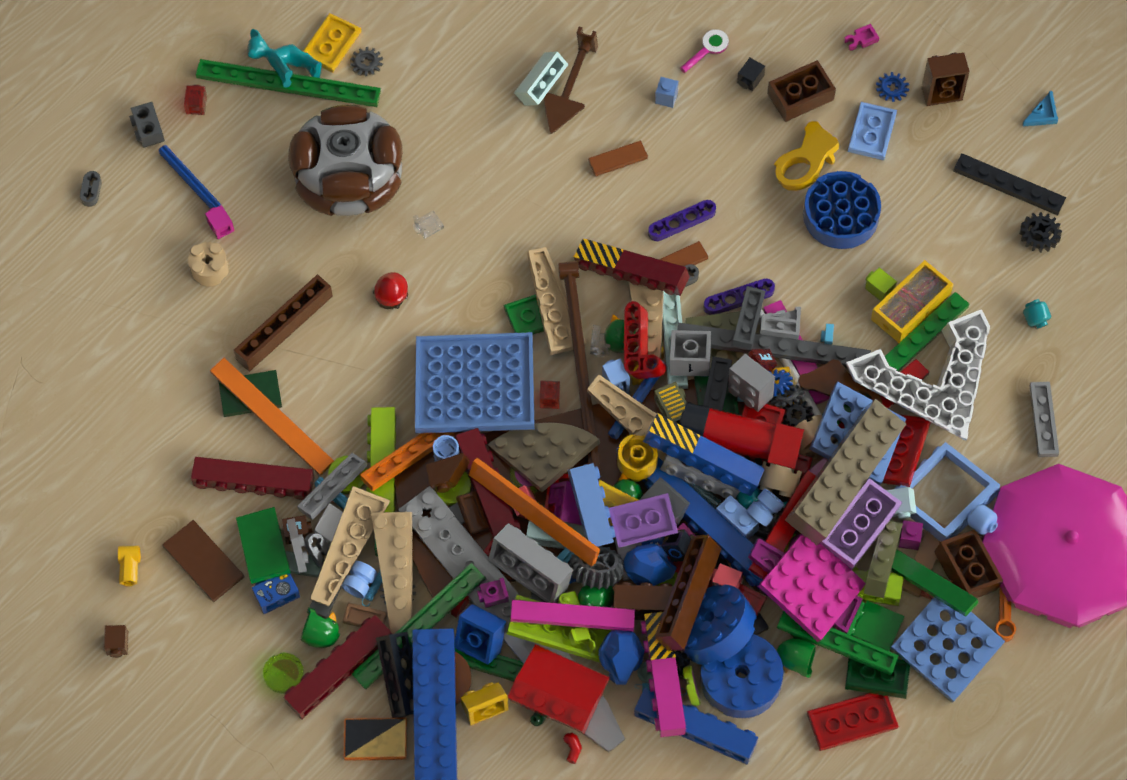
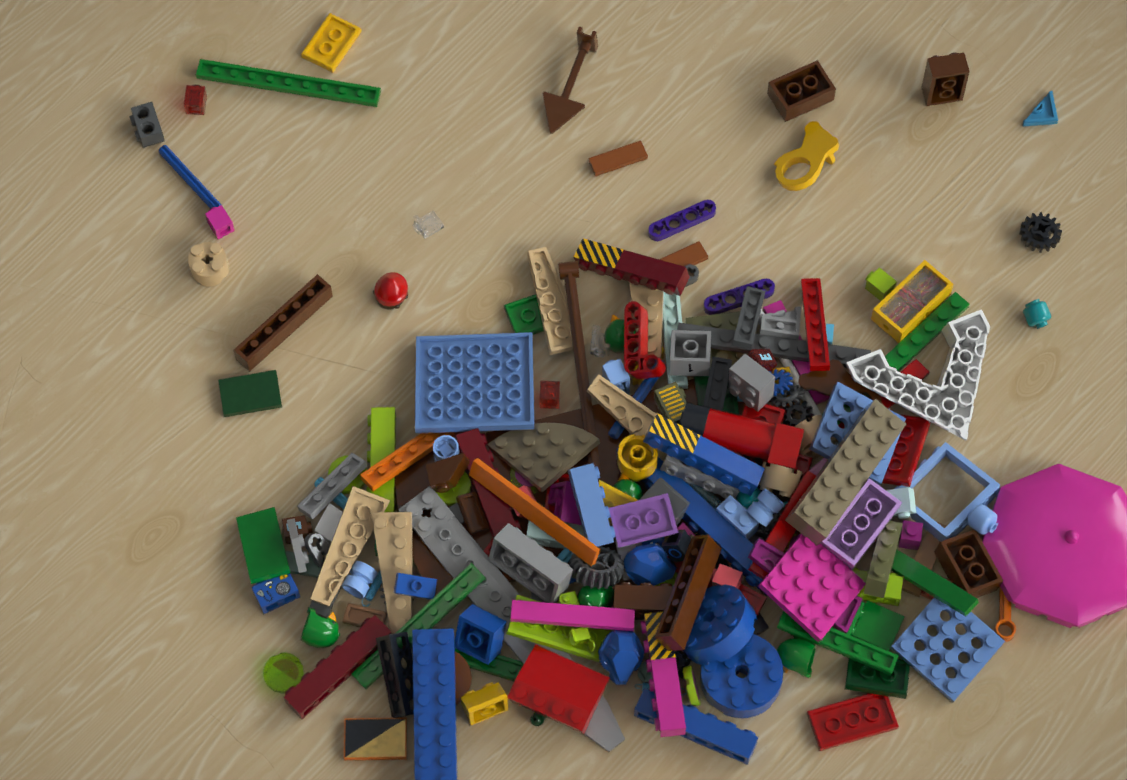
(94, 189): dark grey beam -> none
(116, 640): reddish brown brick -> none
(128, 558): yellow piece -> none
(203, 561): reddish brown tile -> none
(252, 477): dark red brick -> none
(272, 416): orange tile -> none
(281, 57): teal animal -> none
(346, 161): piece -> none
(363, 55): dark grey gear -> none
(415, 586): none -> blue plate
(460, 607): red tile -> none
(500, 597): magenta brick -> none
(541, 78): light aqua brick -> none
(575, 747): red arm -> none
(666, 92): medium blue brick -> none
(714, 42): piece -> none
(751, 74): black brick -> none
(815, 324): none -> red plate
(825, 206): blue brick -> none
(864, 36): dark pink plate -> none
(872, 131): light blue tile -> none
(899, 83): blue gear -> none
(1009, 184): black plate -> none
(1044, 419): light grey plate -> none

